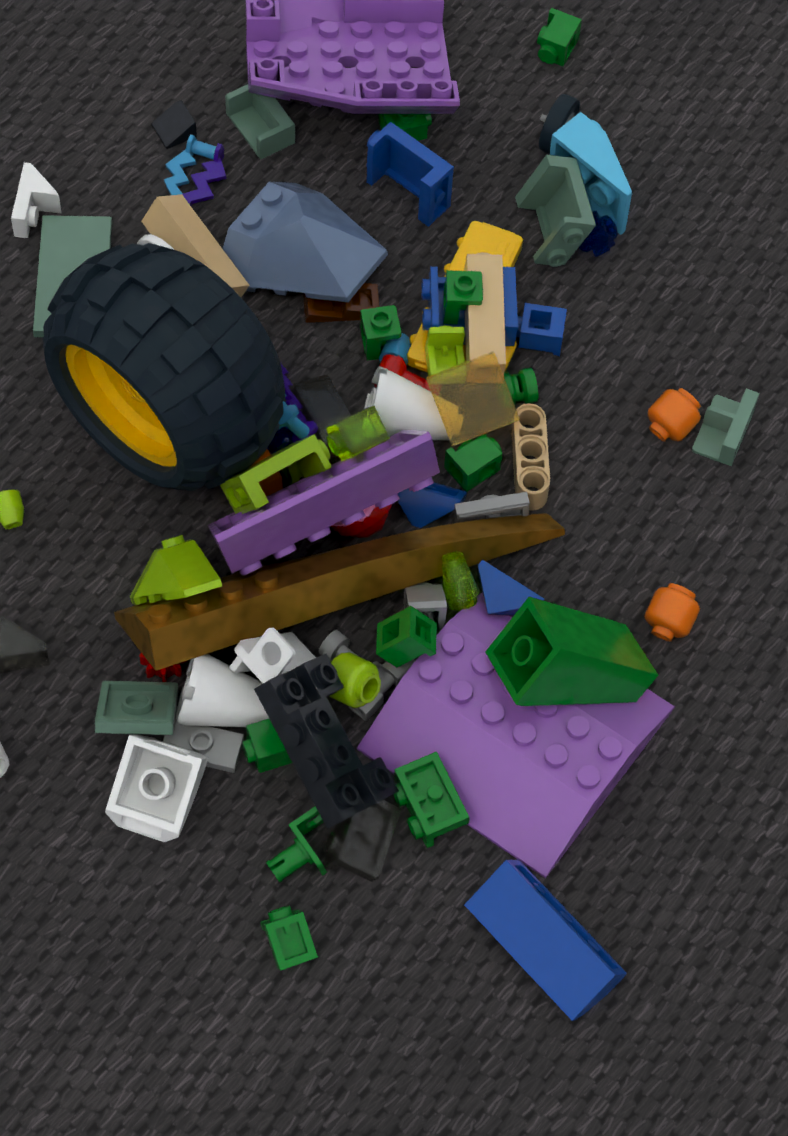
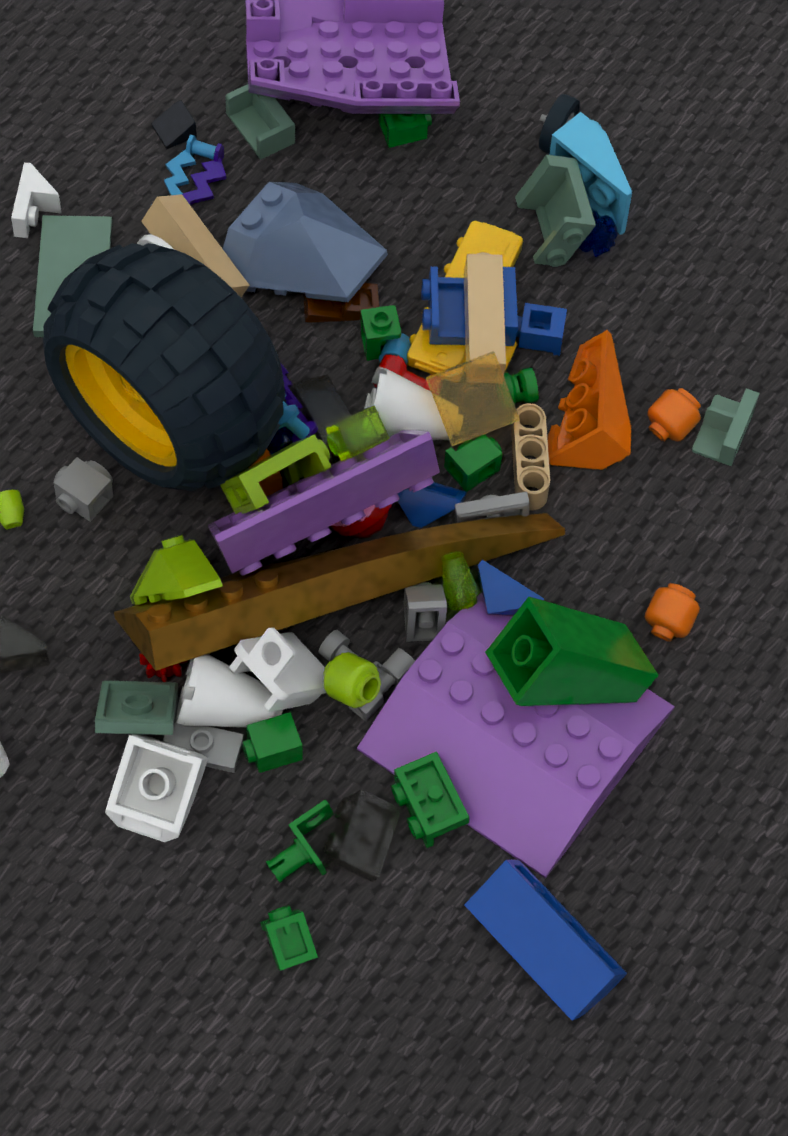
(83, 488): none -> light grey brick
(319, 744): black bracket -> none
(406, 637): green brick -> none
(413, 167): blue panel -> none
(444, 348): lime bracket -> none
(460, 290): green bracket -> none
(558, 37): green brick -> none
(596, 414): none -> orange wedge

